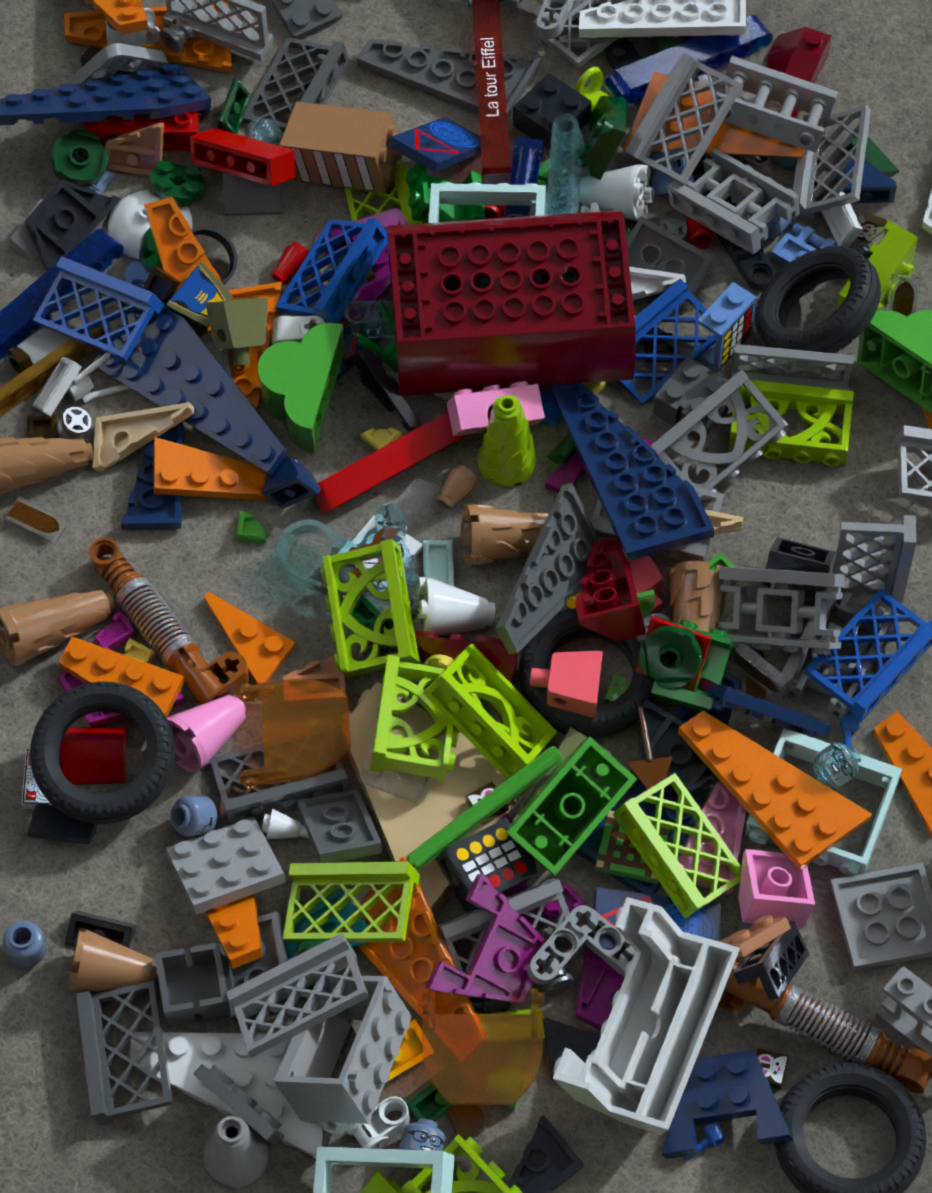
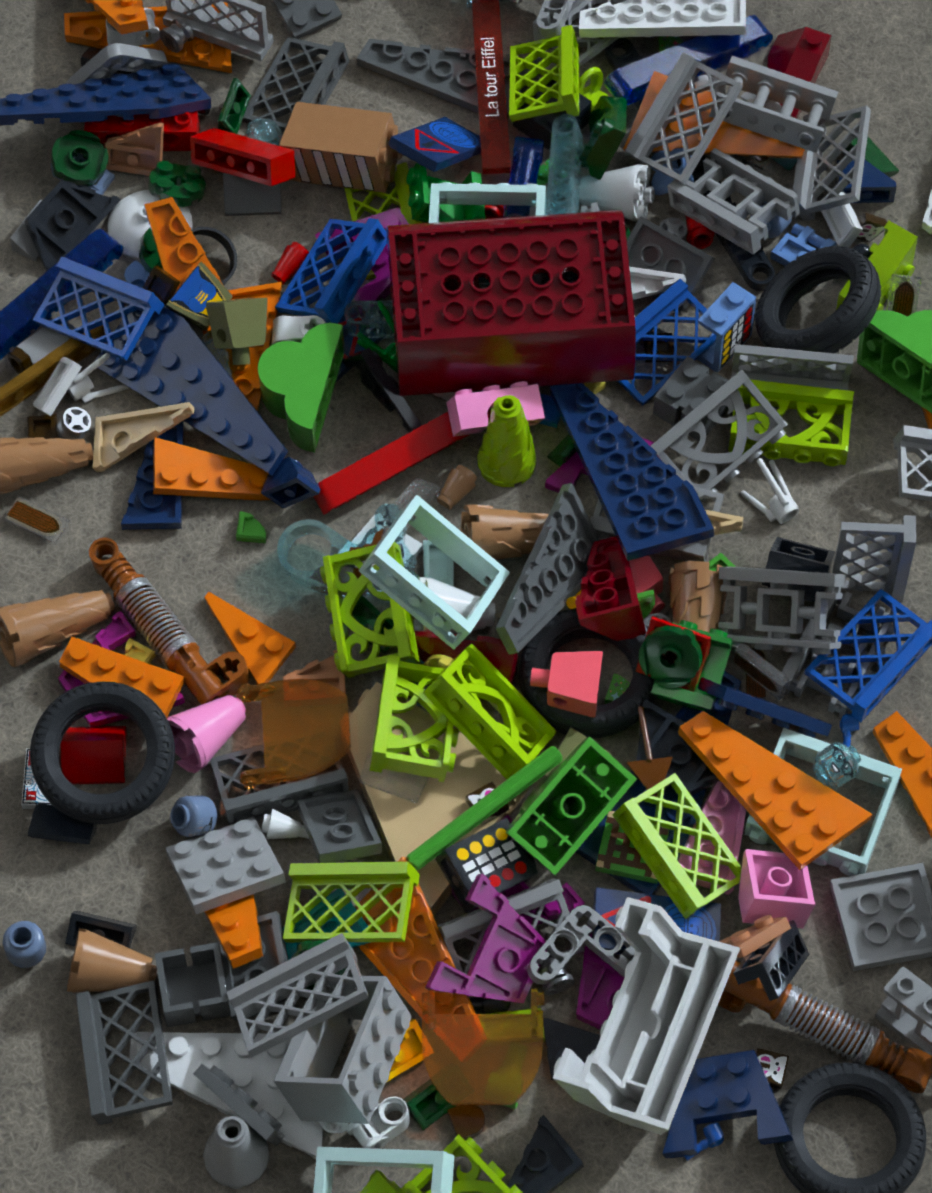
(380, 437): light yellow tile -> none
(415, 595): none -> light aqua window
(422, 1136): sand blue head -> none
(565, 73): none -> lime fence
(781, 505): none -> white plant

